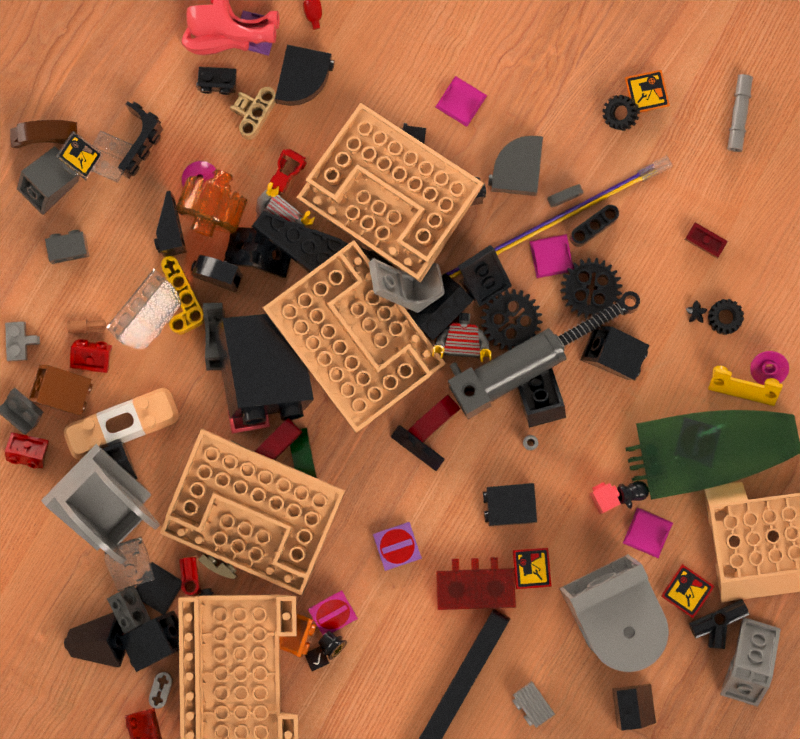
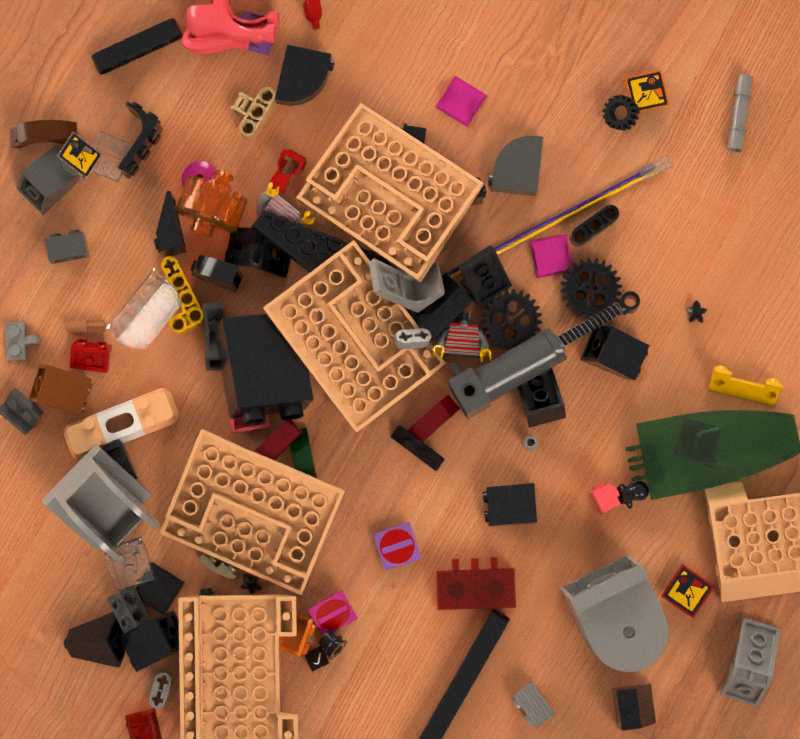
(26, 450): red bracket -> none
(136, 46): none -> black beam
(189, 574): red piece -> none
(216, 79): black bracket -> none
(250, 583): none -> black plant
(412, 338): none -> light grey beam
(532, 568): piece -> none
(565, 195): dark grey beam -> none
(647, 533): dark pink piece -> none
(706, 240): dark red plate -> none
(717, 632): black piece -> none
(736, 311): black tyre -> none
(778, 370): dark pink dish -> none

